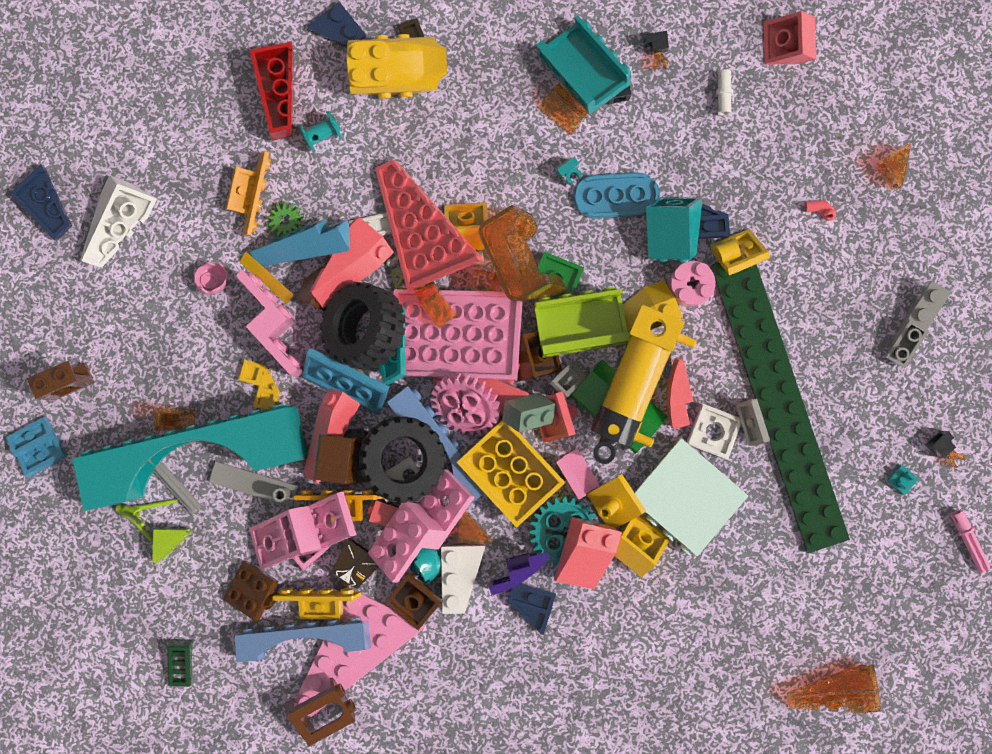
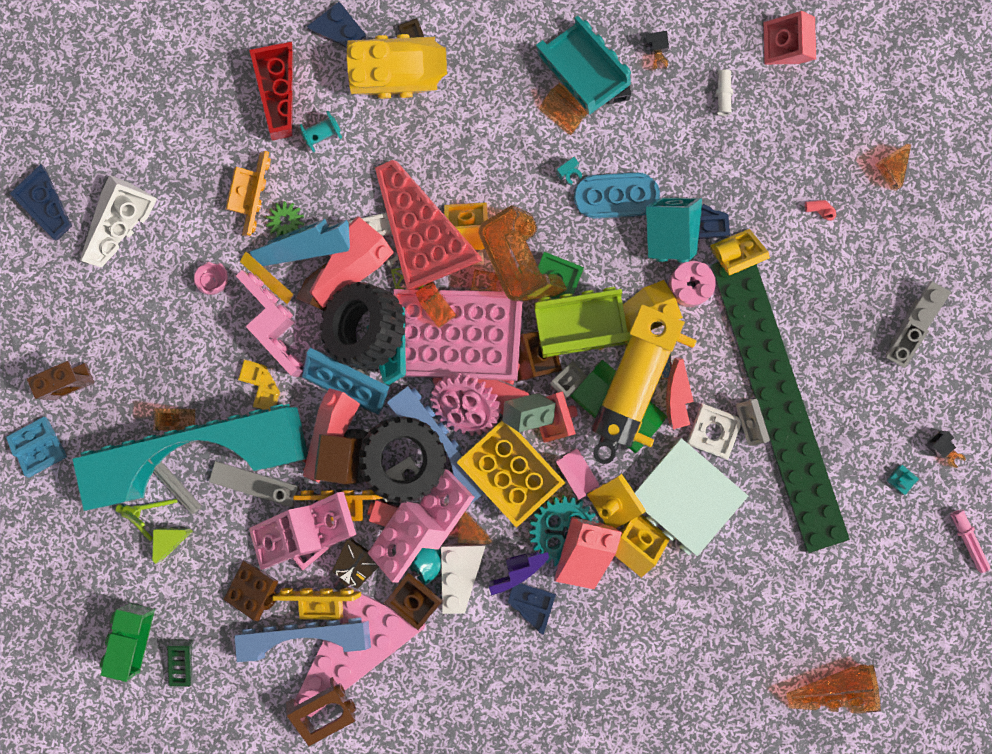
(126, 642): none -> green piece

